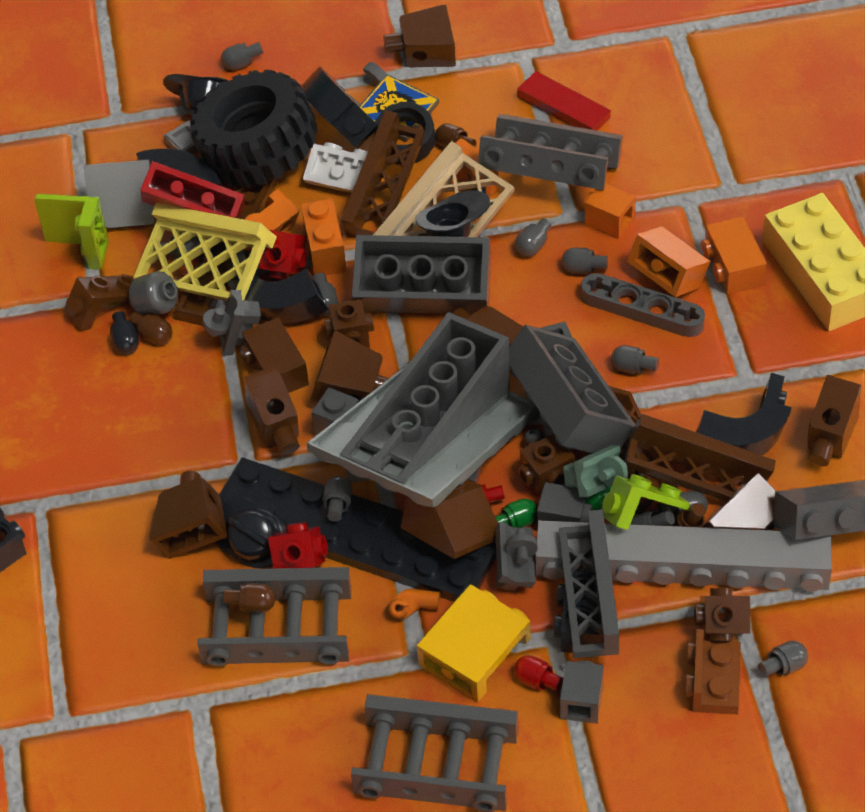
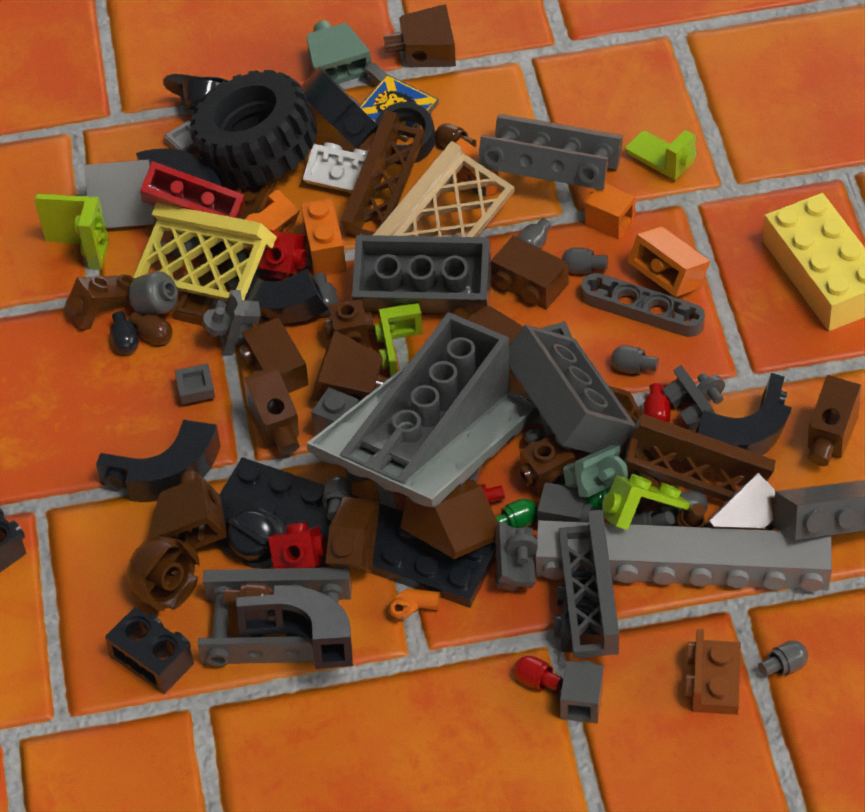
(145, 654): none -> black brick
(147, 477): none -> black arch
(163, 572): none -> reddish brown cylinder
(195, 383): none -> dark grey plate
(239, 55): dark grey cylinder -> none
(304, 614): none -> black arch
(337, 51): none -> sand green torso
(353, 534): none -> reddish brown slope
(396, 323): none -> lime bracket
(437, 718): dark grey fence -> none
(454, 214): black piece -> none
(472, 641): yellow panel -> none
(529, 272): none -> reddish brown brick
(563, 102): red tile -> none
(657, 404): none -> red cylinder
(664, 157): none -> lime bracket
(684, 388): none -> dark grey hips
(734, 255): orange brick -> none
(735, 619): reddish brown brick -> none

